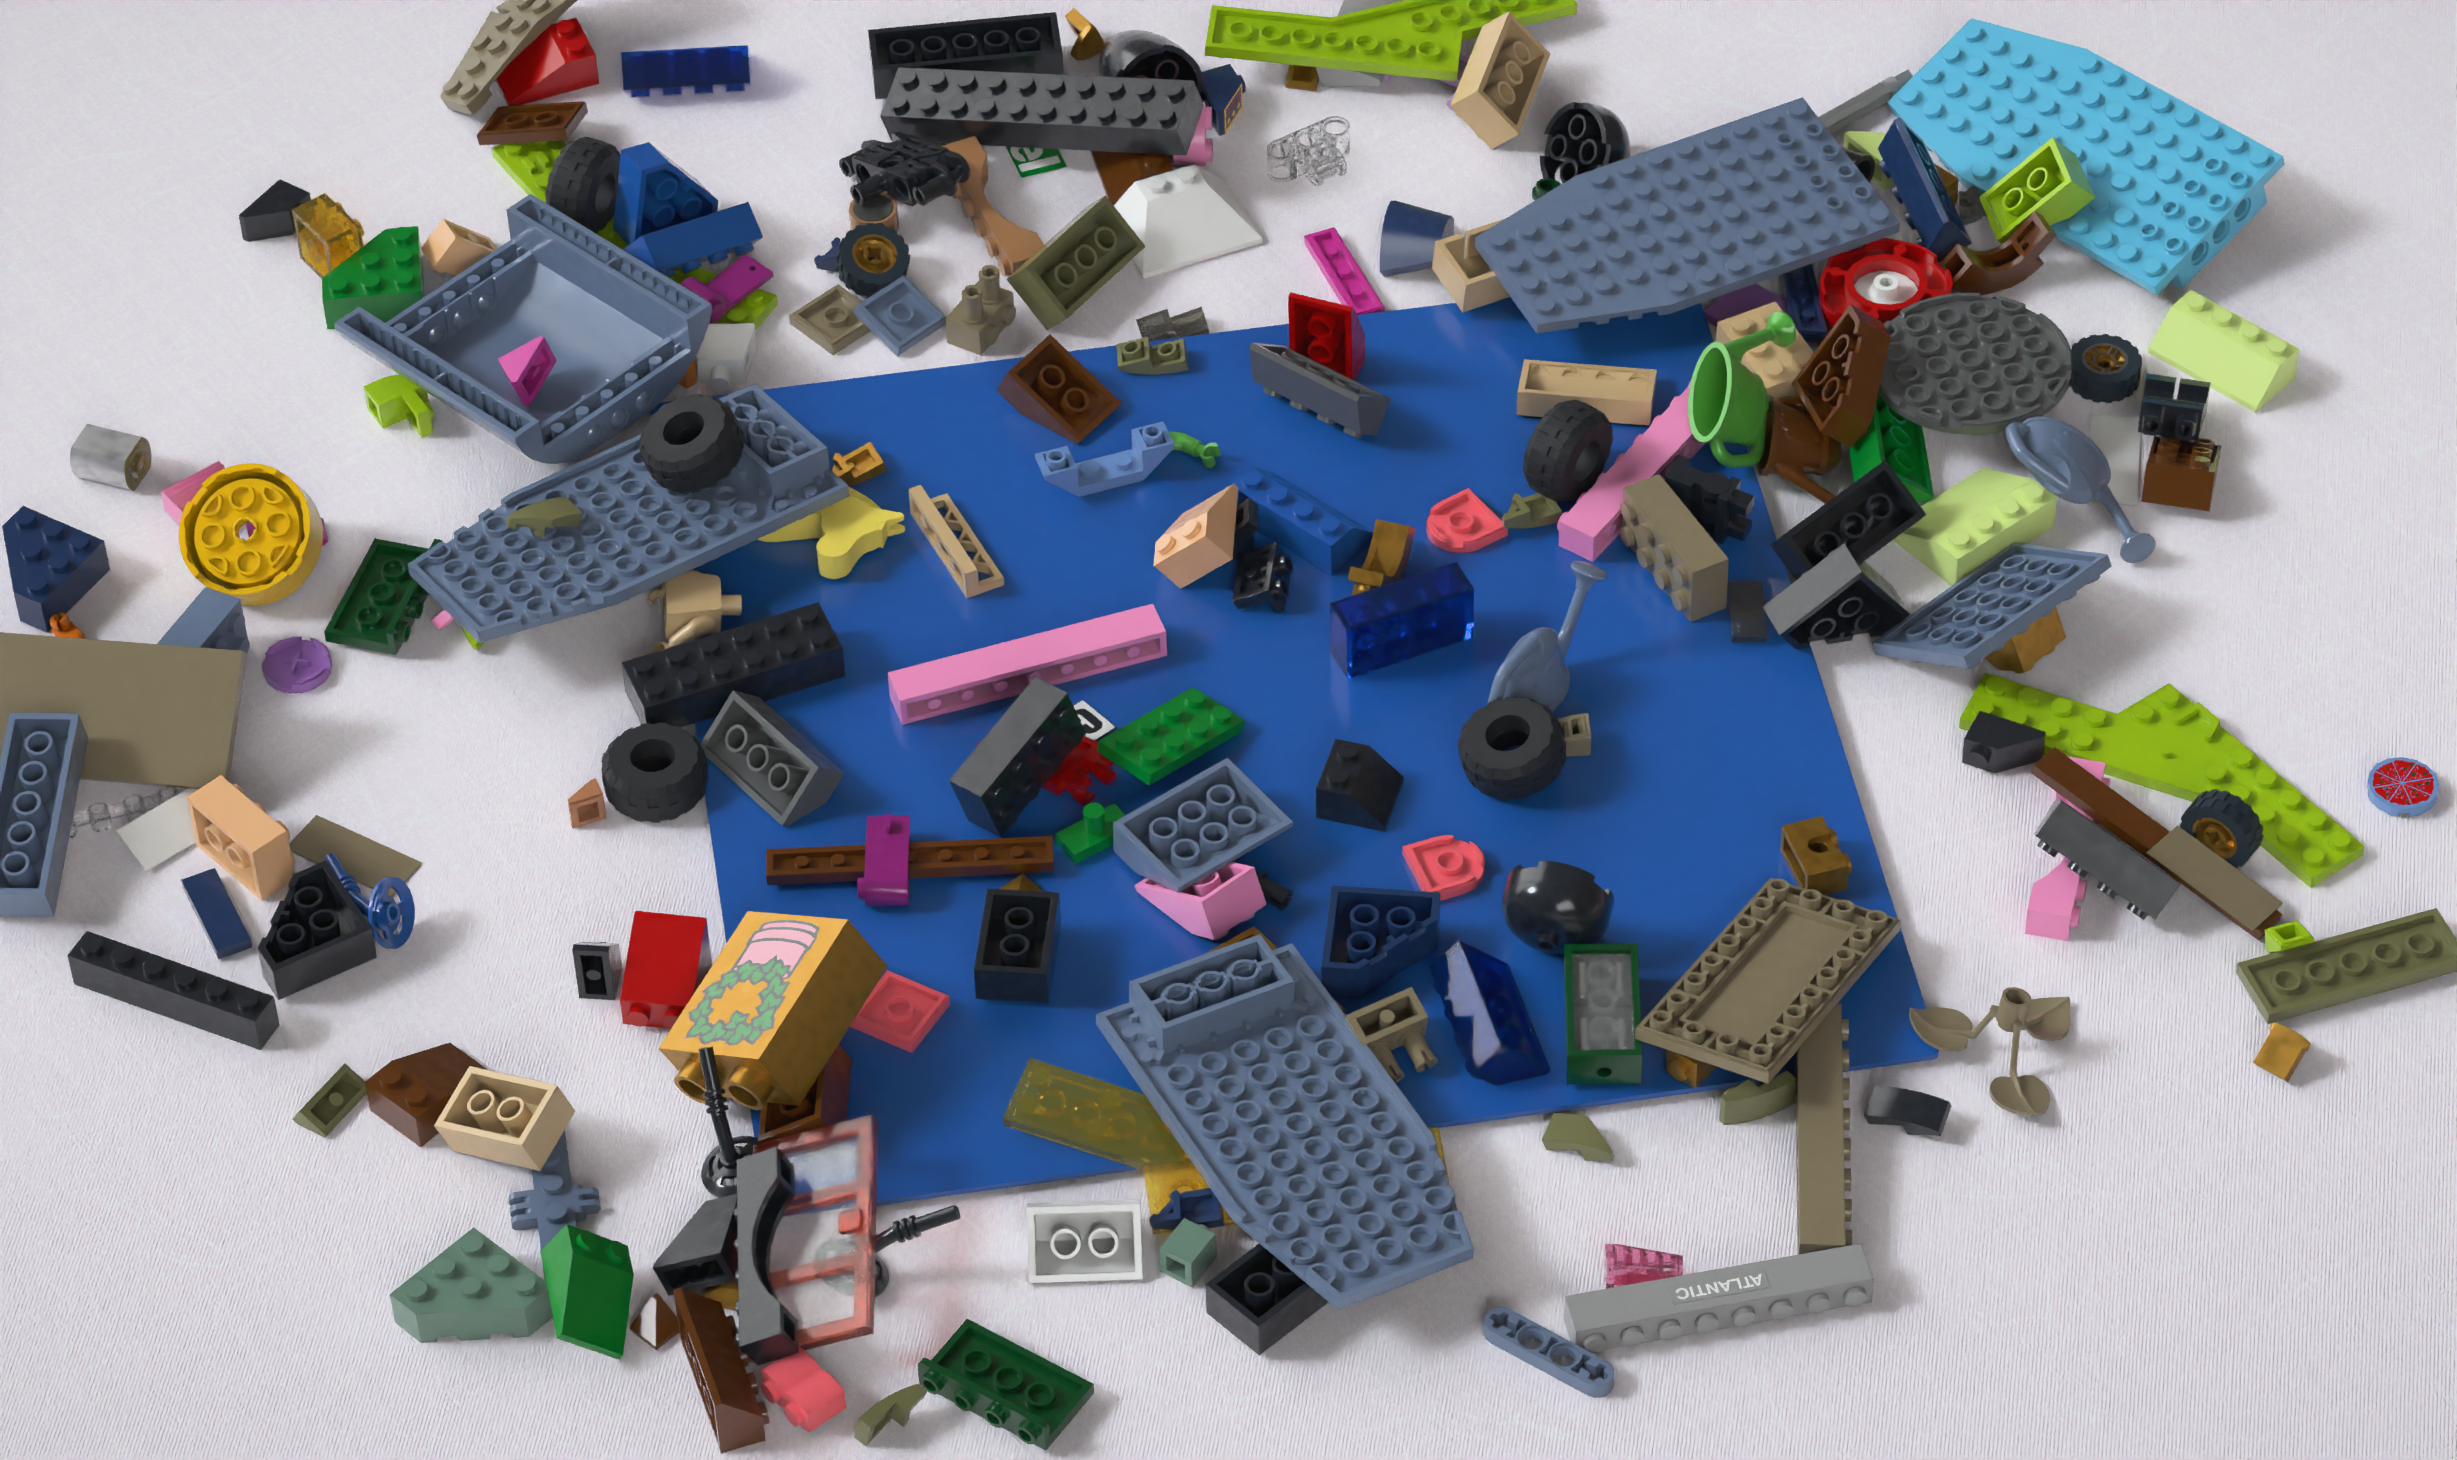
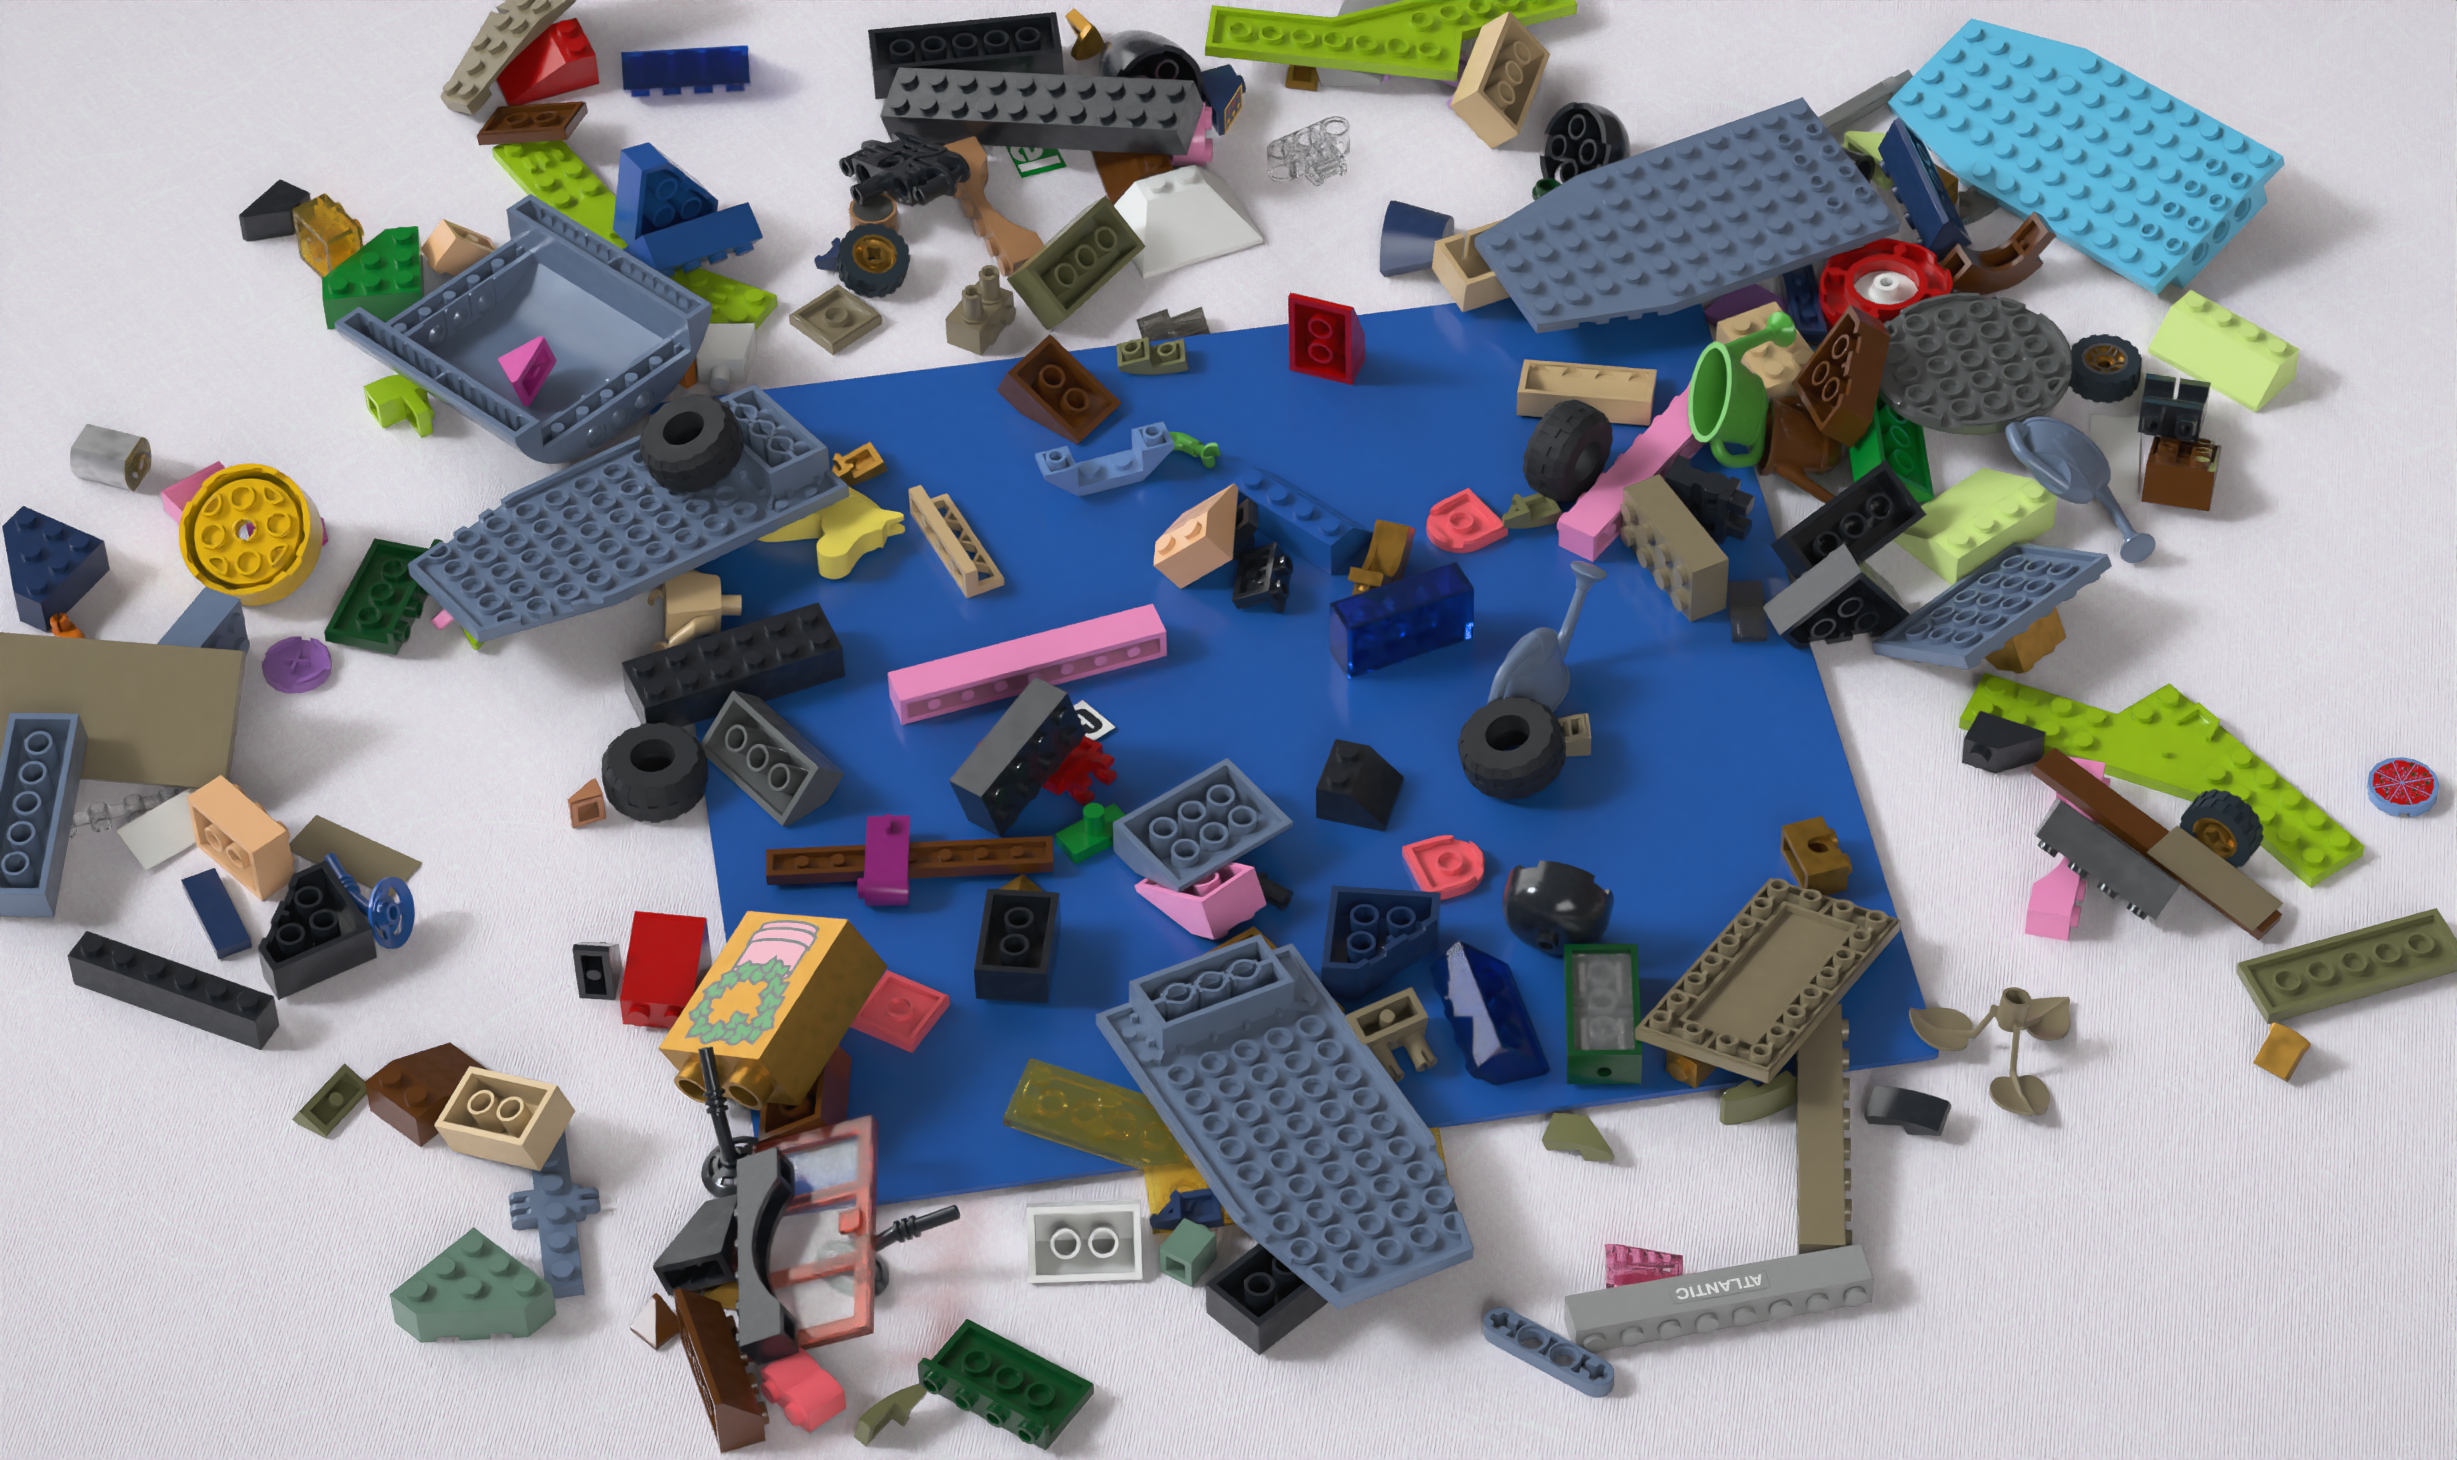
(546, 513): olive slope -> none
(585, 182): black tyre -> none
(589, 1289): green slope -> none
(731, 285): magenta door -> none
(900, 315): sand blue tile -> none
(1170, 736): green plate -> none
(1318, 388): dark grey slope -> none
(1342, 271): dark pink tile -> none
(2045, 182): lime slope -> none
(2286, 936): lime slope -> none

